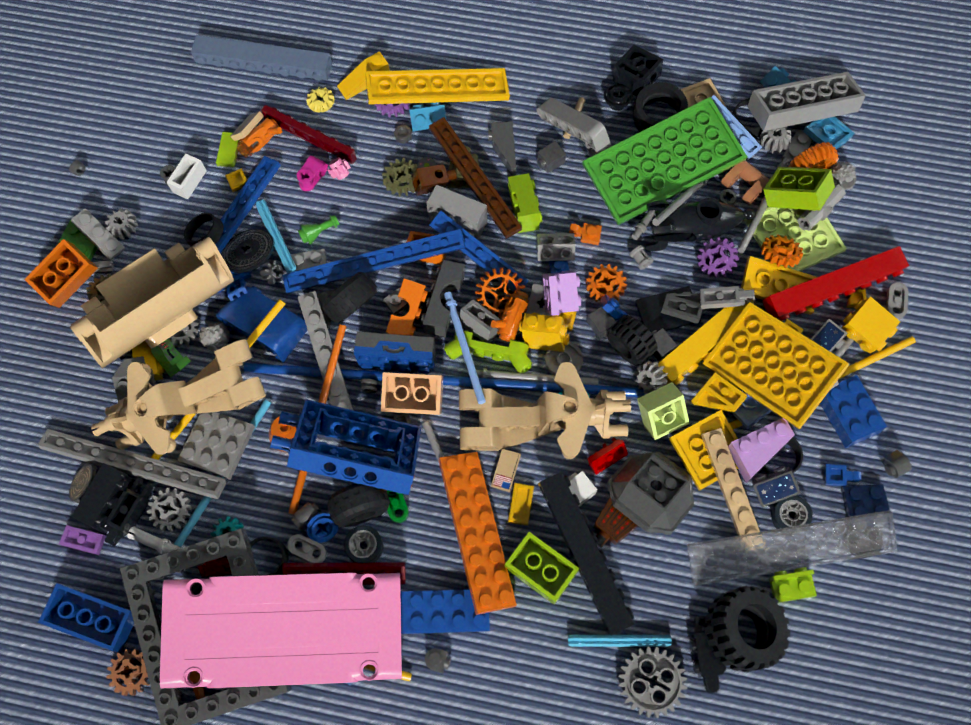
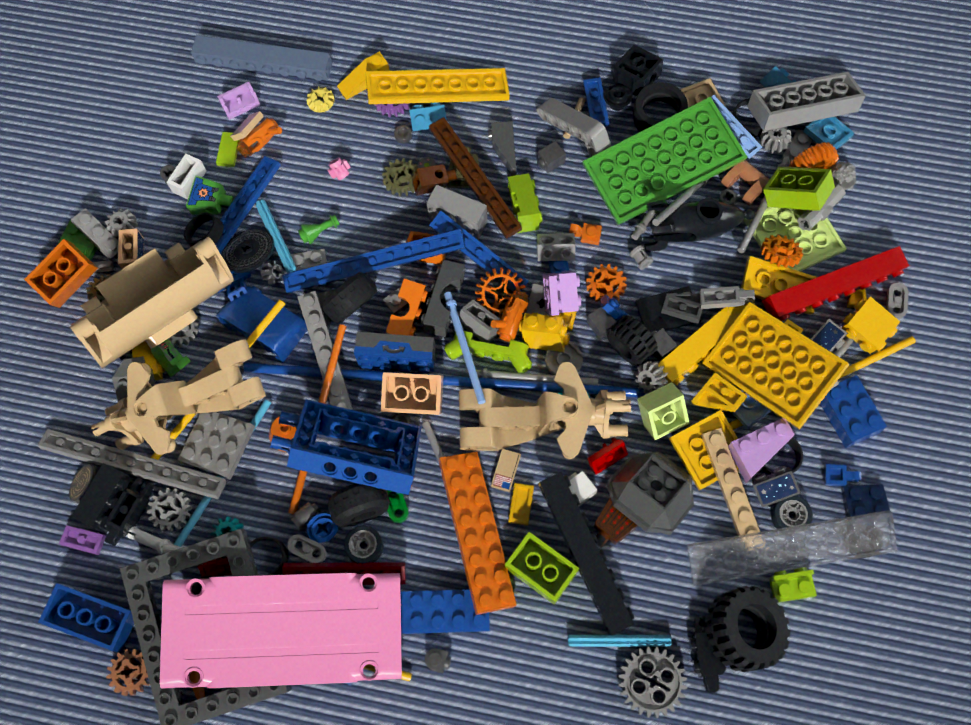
(77, 168): dark grey hinge -> none
(129, 246): none -> light nougat brick
(207, 197): none -> bright green torso
(214, 336): light grey piece -> none
(236, 179): yellow tile -> none
(238, 100): none -> lavender hinge
(310, 135): dark red plate -> none
(311, 173): dark pink piece -> none
(368, 386): dark grey bush -> none
(595, 100): none -> blue plate
(722, 264): medium lavender gear -> none
(896, 464): dark grey plate -> none

